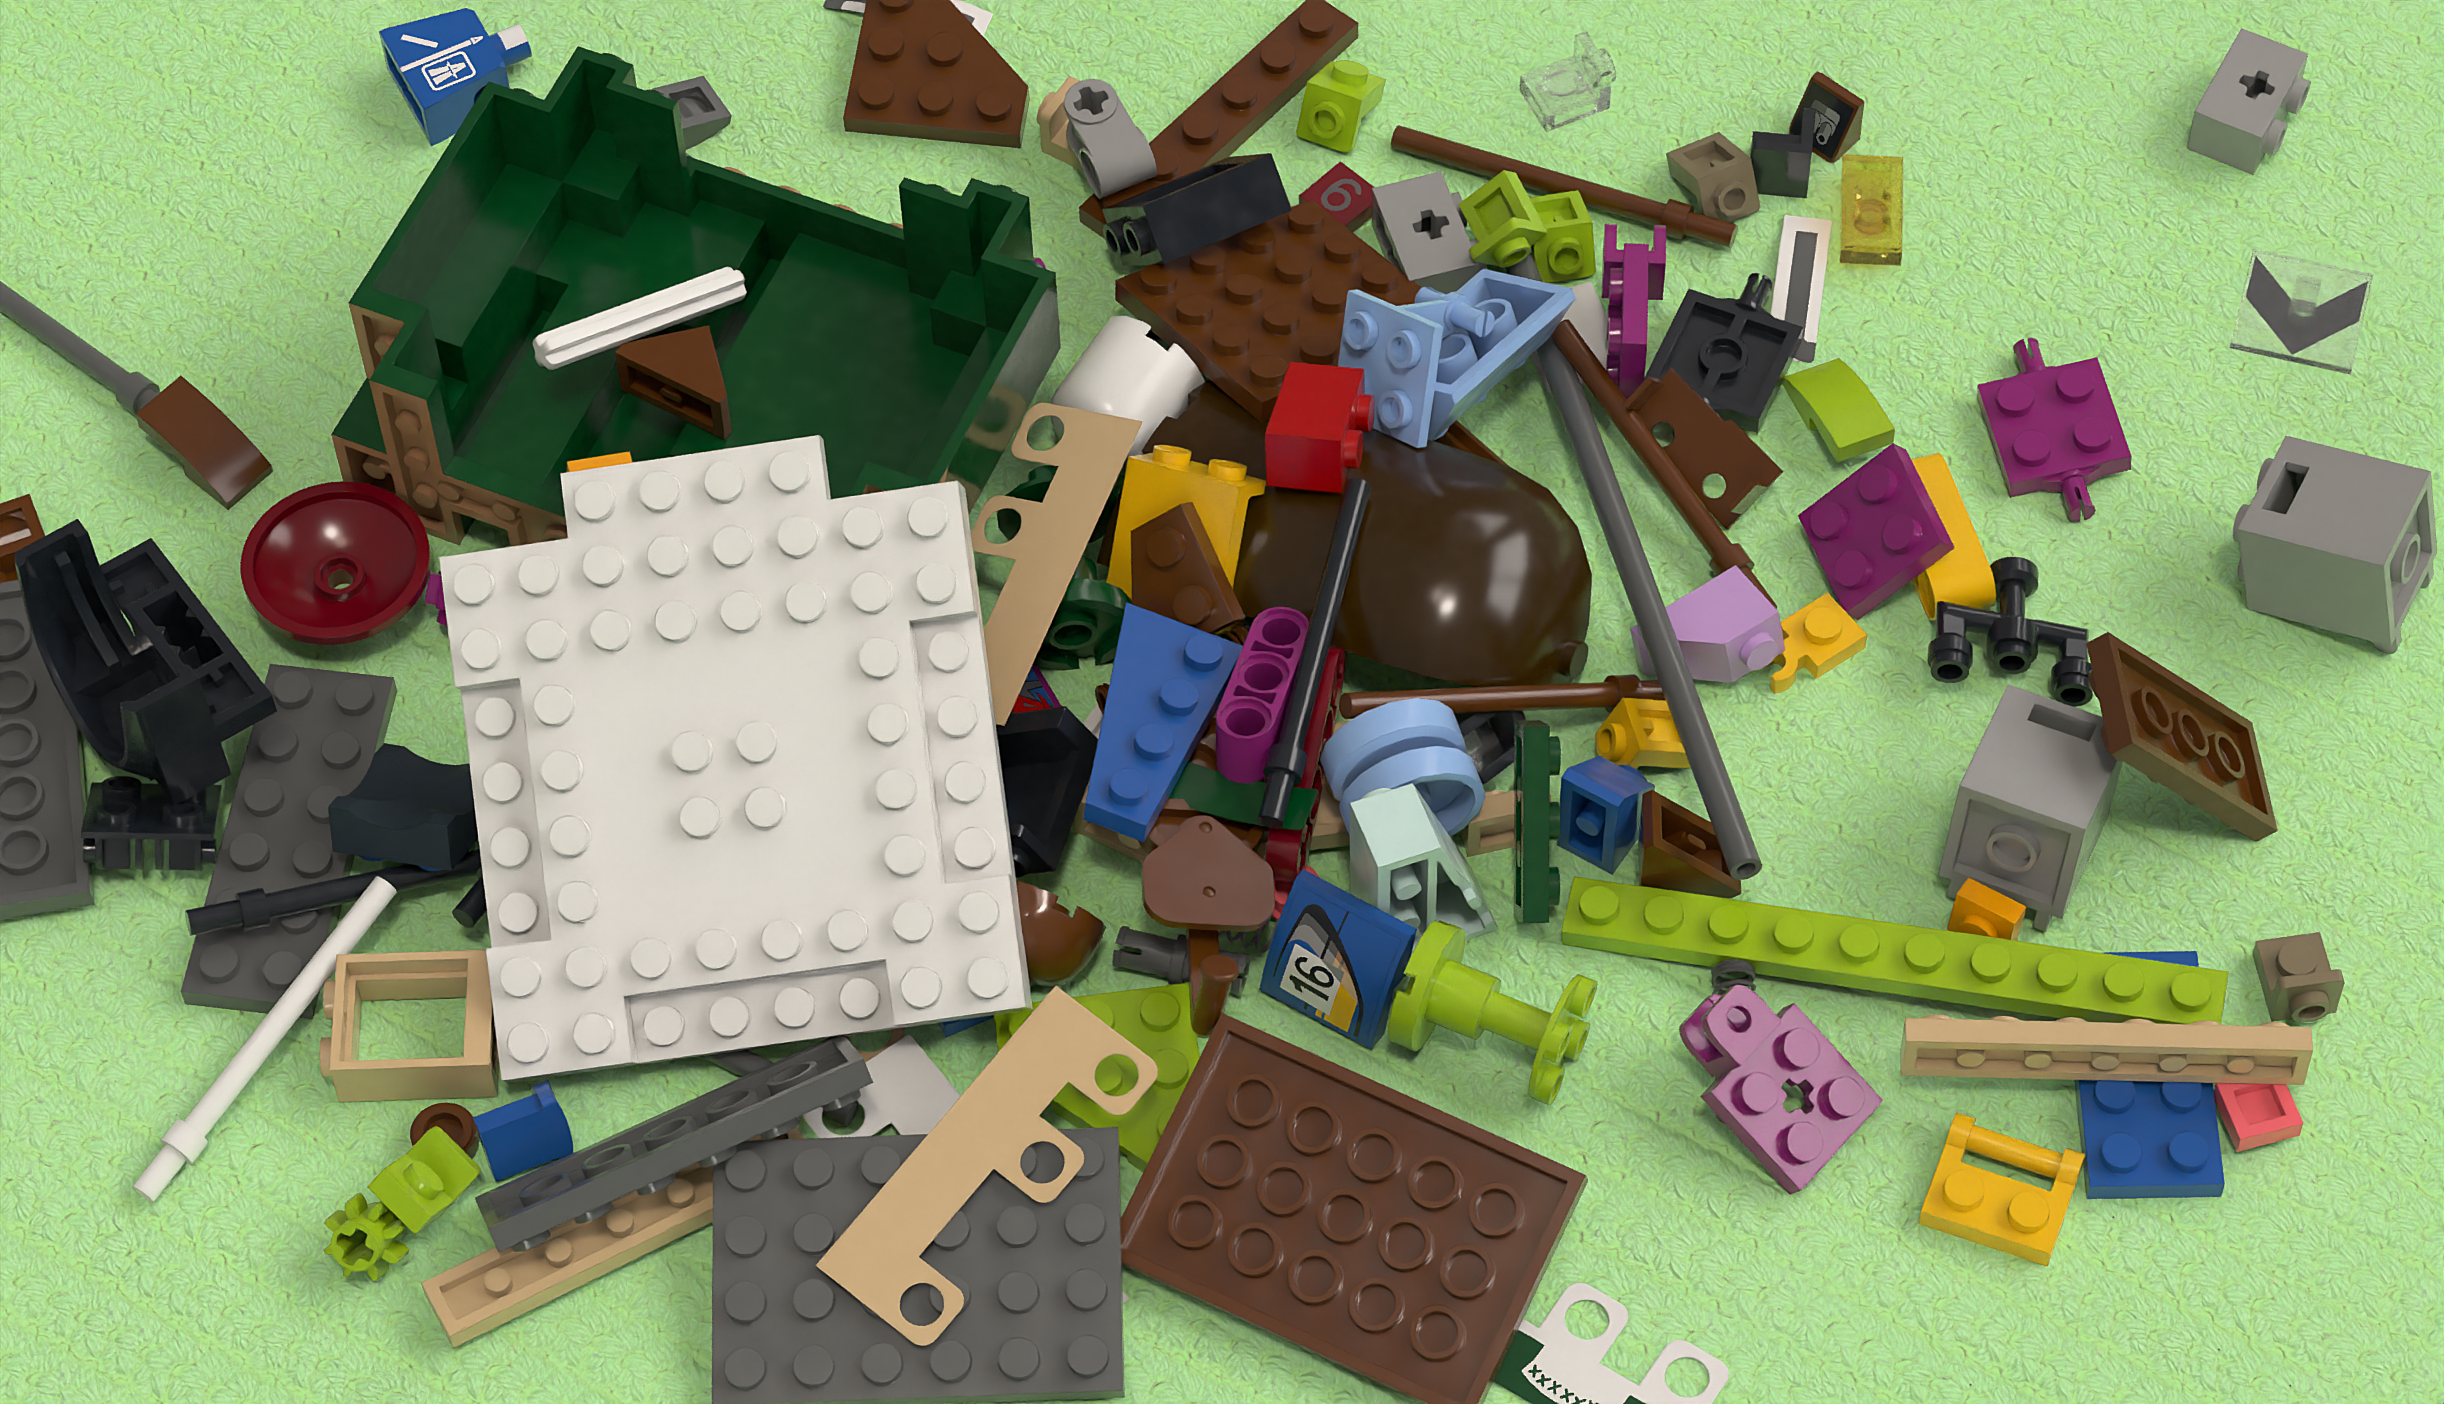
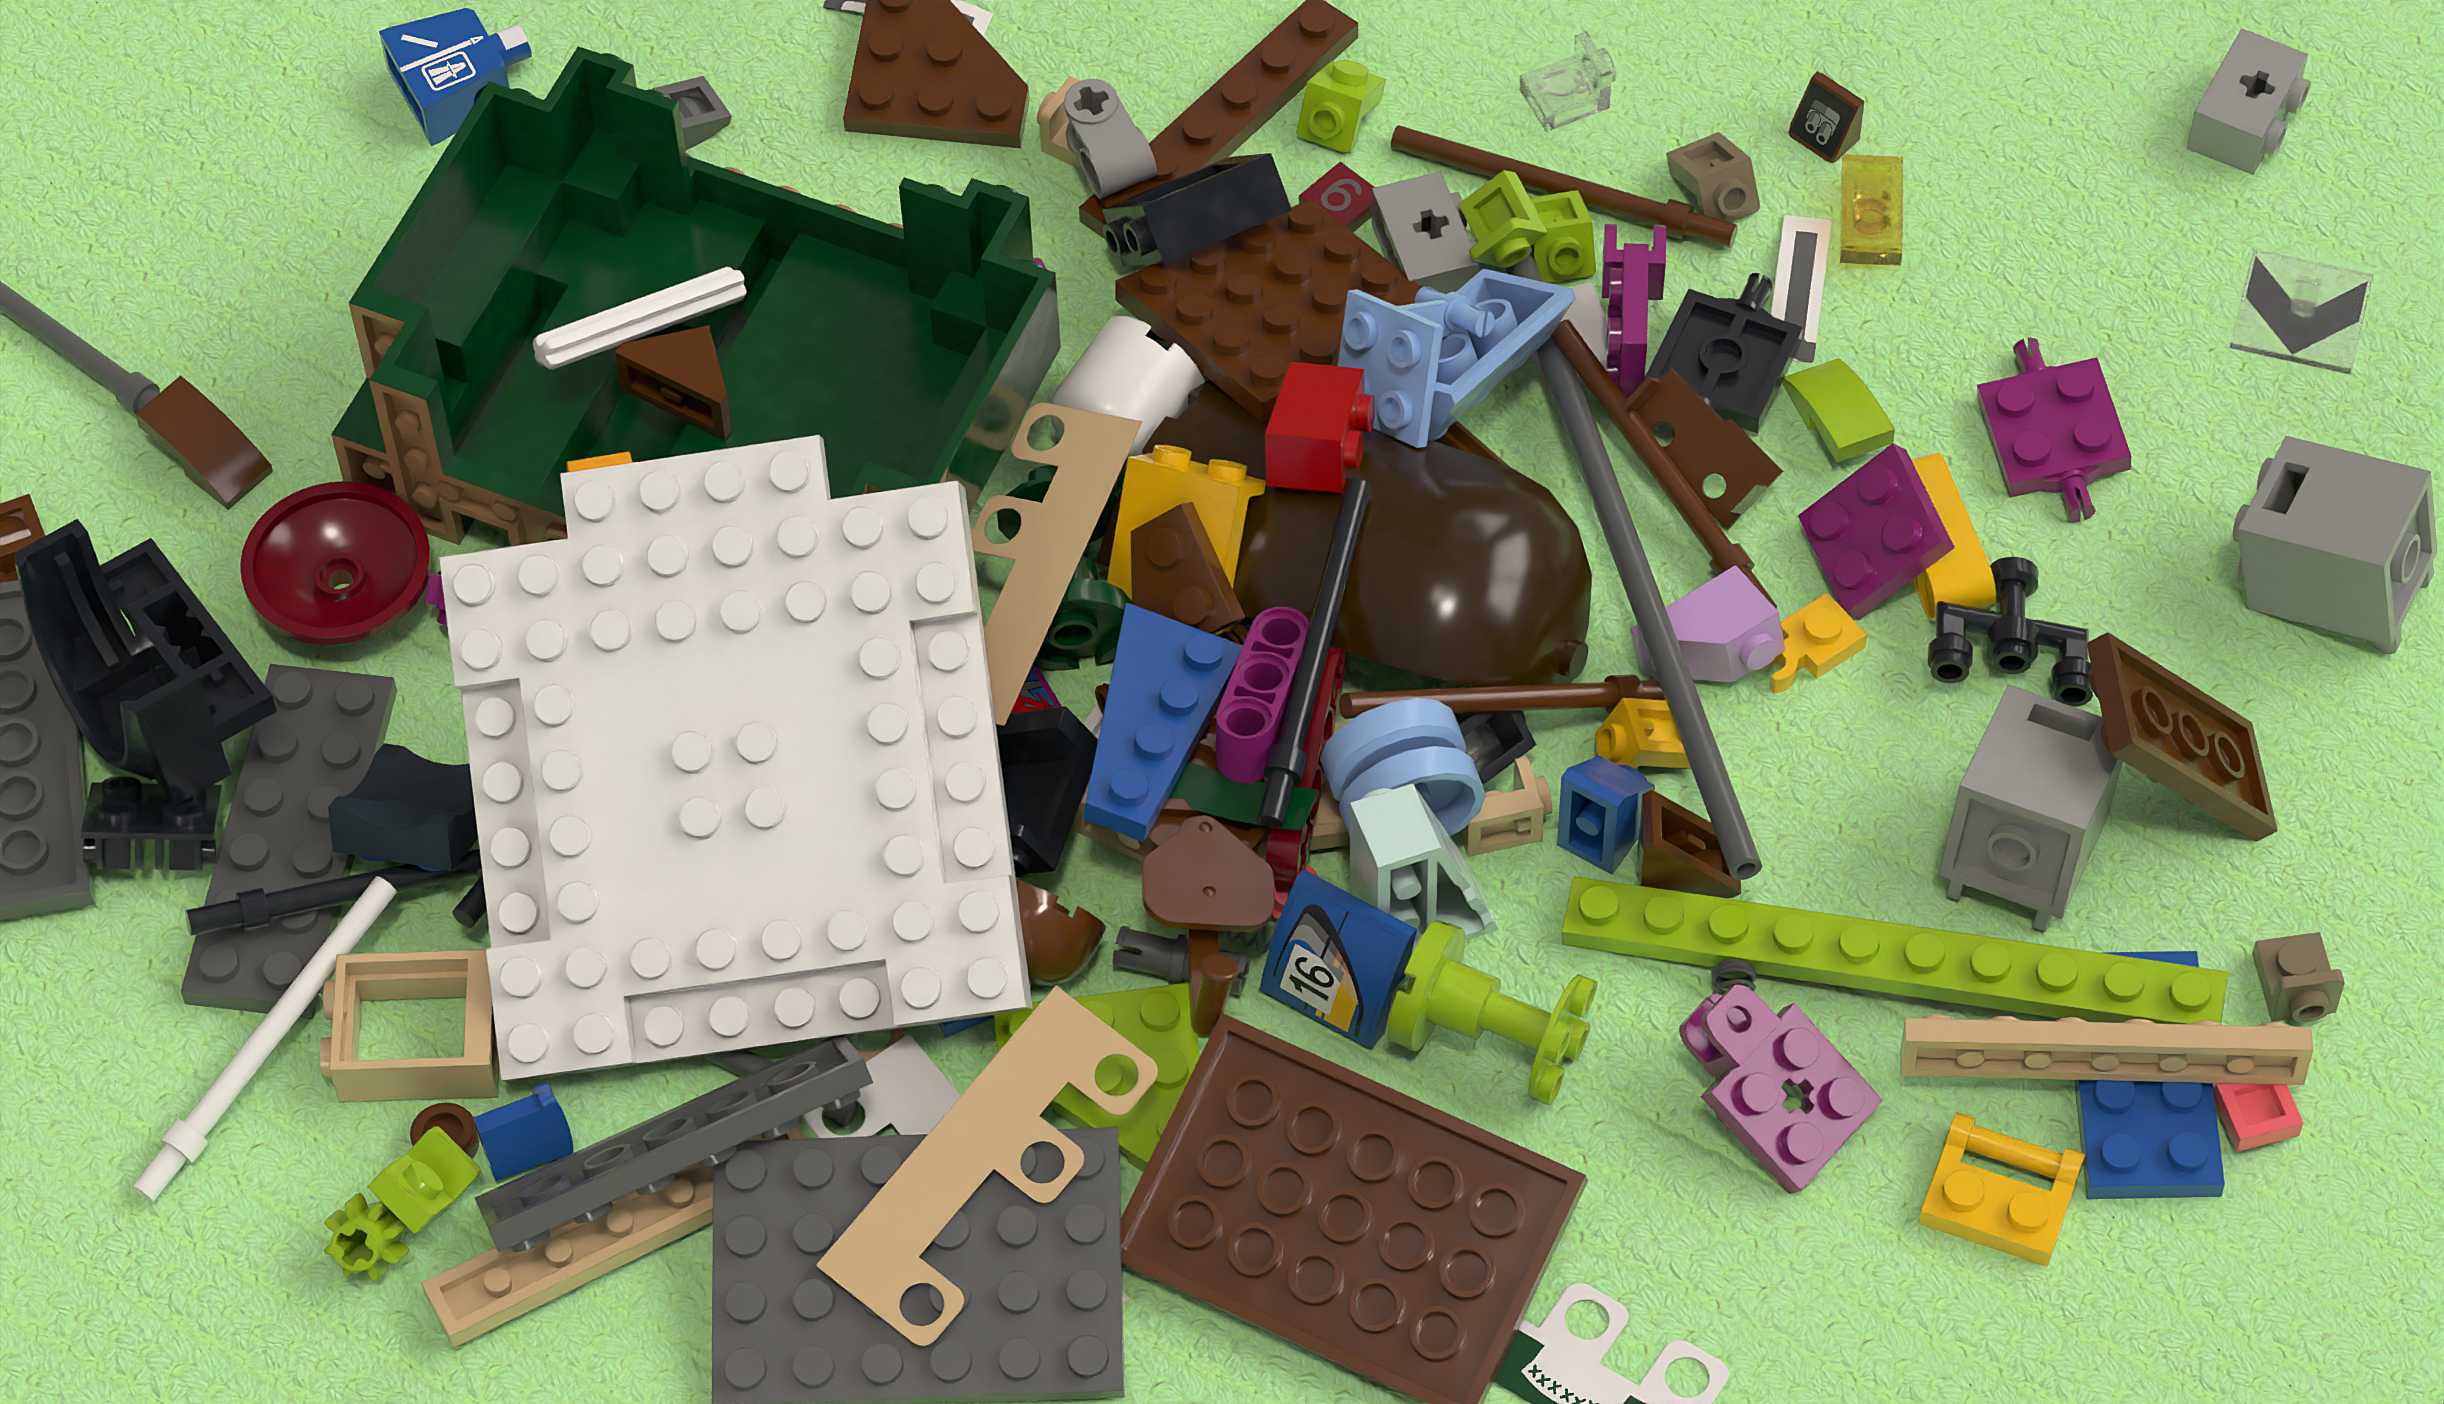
(1535, 821): dark green plate -> none
(1784, 160): black panel -> none
(1985, 912): light orange plate -> none

